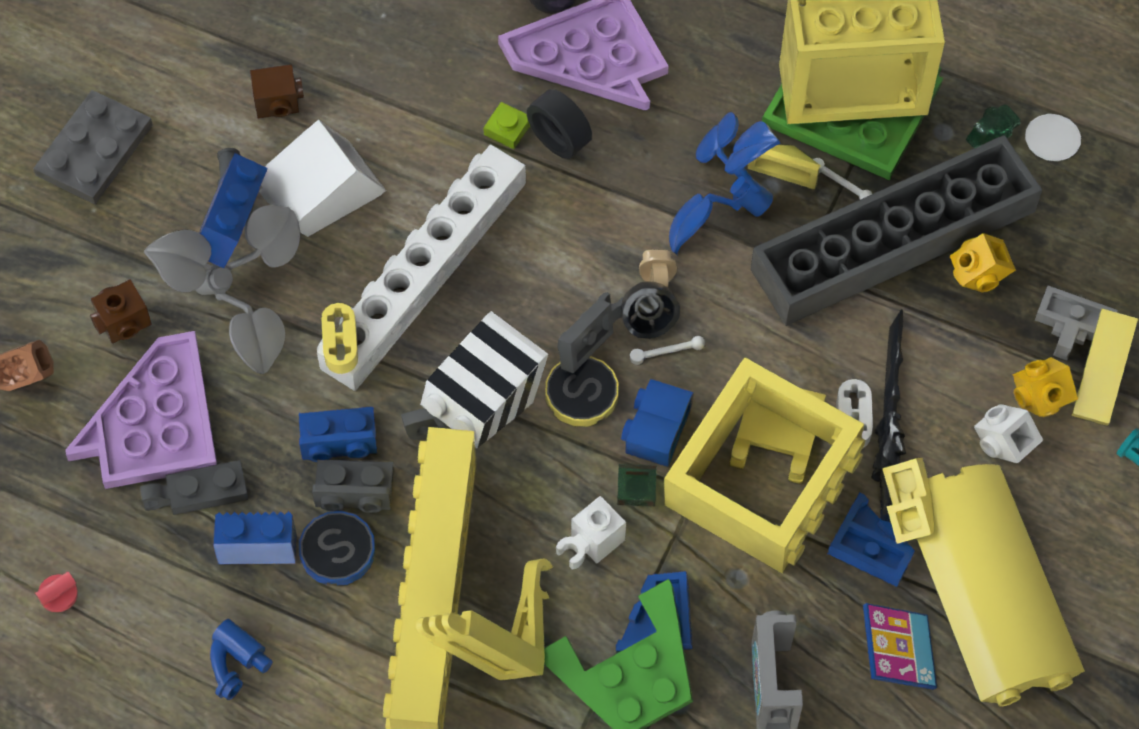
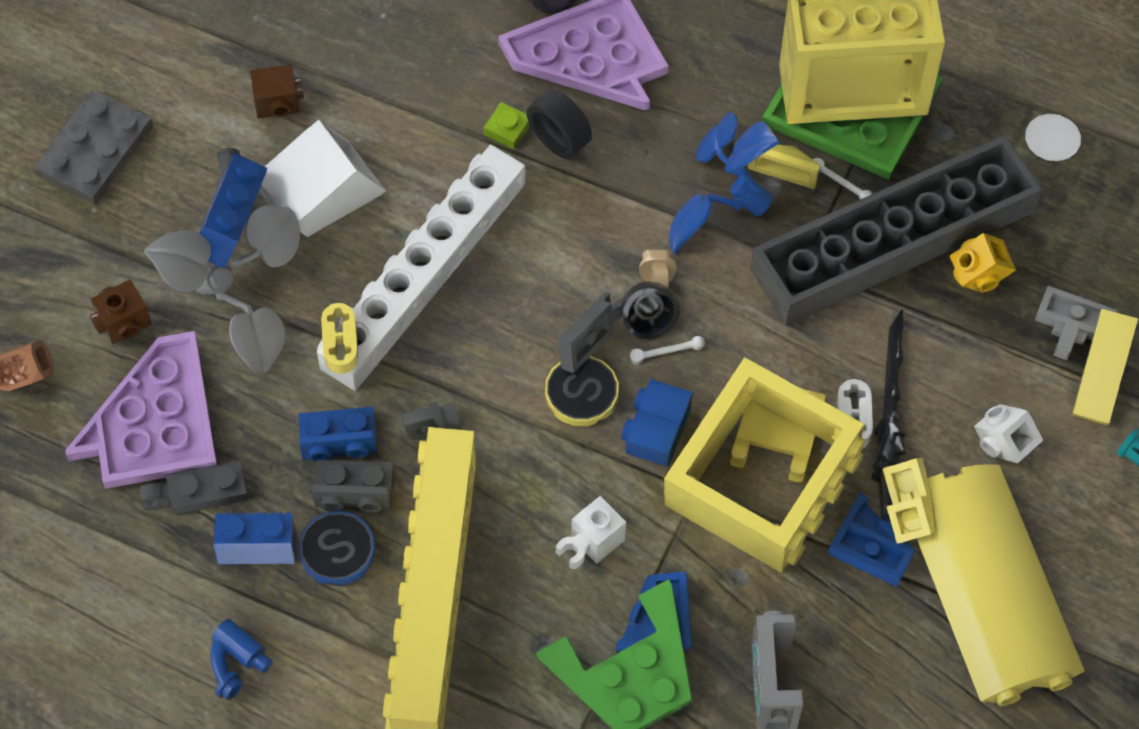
(58, 592): coral plate -> none
(485, 379): slope -> none
(489, 645): light yellow hinge -> none
(636, 485): clear green plate -> none
(899, 646): piece -> none
(994, 124): clear green piece -> none
(1044, 387): yellow brick -> none

